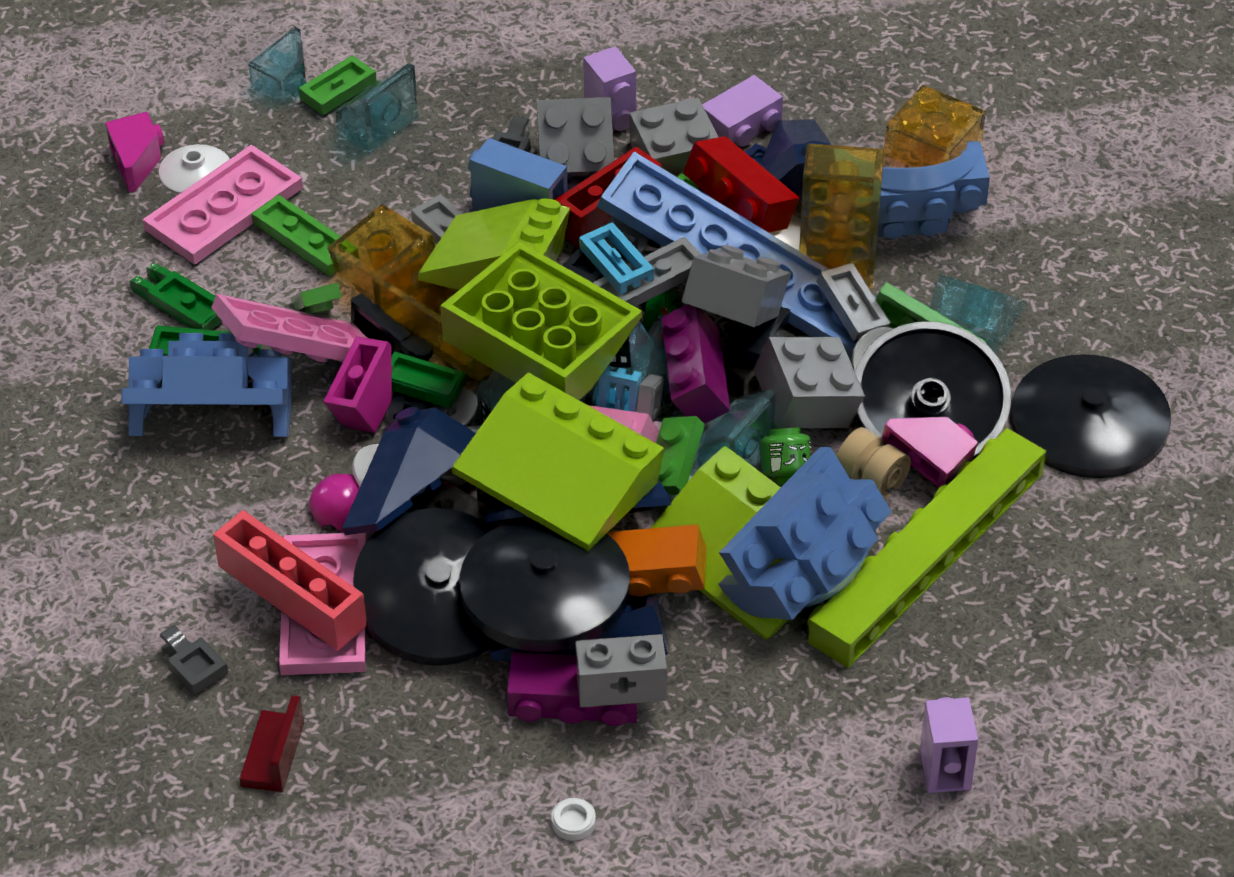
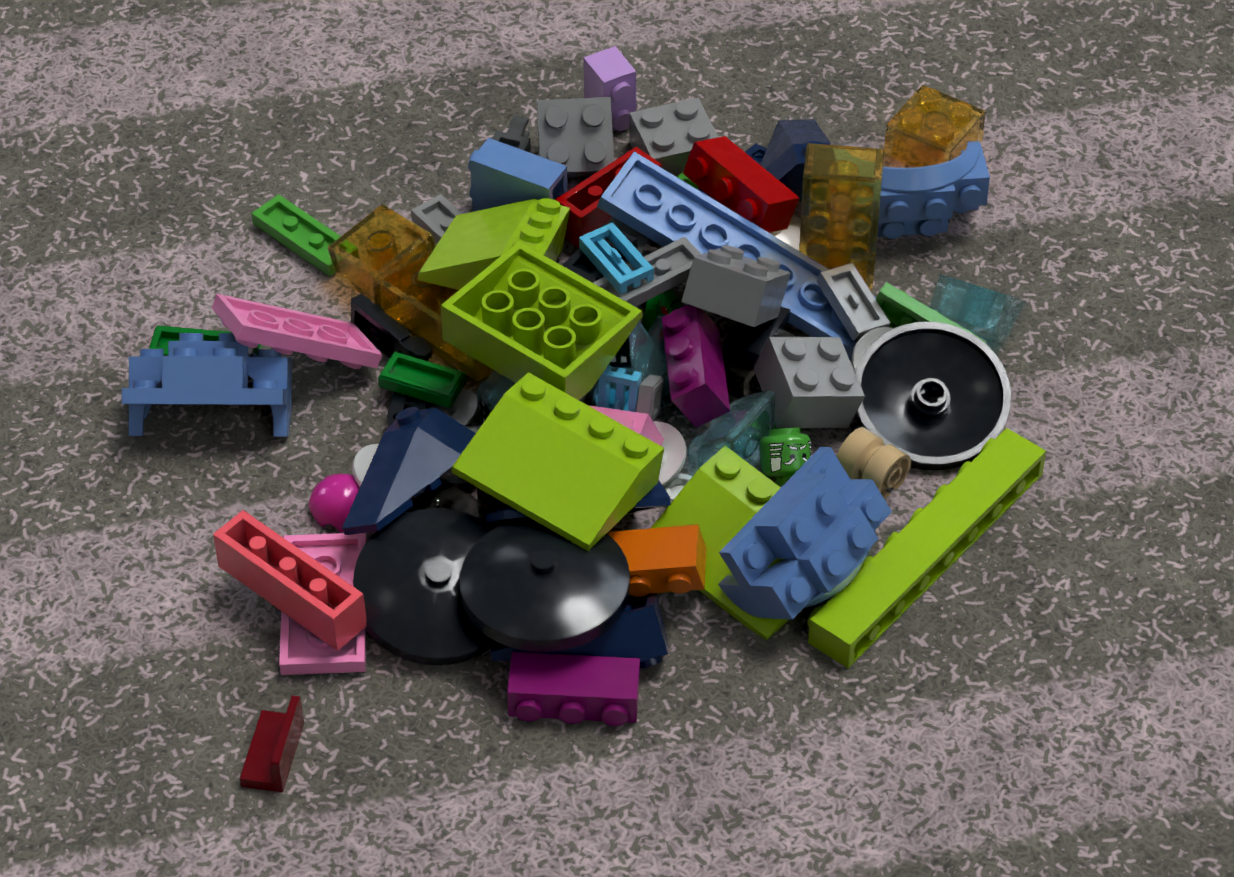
(135, 147): dark pink slope -> none
(177, 297): green hinge -> none
(189, 165): white dish -> none
(192, 664): dark grey plate -> none
(221, 204): bright pink plate -> none
(280, 68): clear light blue slope -> none
(316, 299): bright green plate -> none
(337, 85): bright green plate -> none
(362, 385): dark pink slope -> none
(379, 110): clear light blue slope -> none
(573, 819): white tile -> none
(621, 670): light grey brick -> none
(680, 441): bright green plate -> none
(745, 111): lavender brick -> none
(934, 445): slope -> none
(948, 744): lavender brick -> none
(1092, 415): black dish -> none

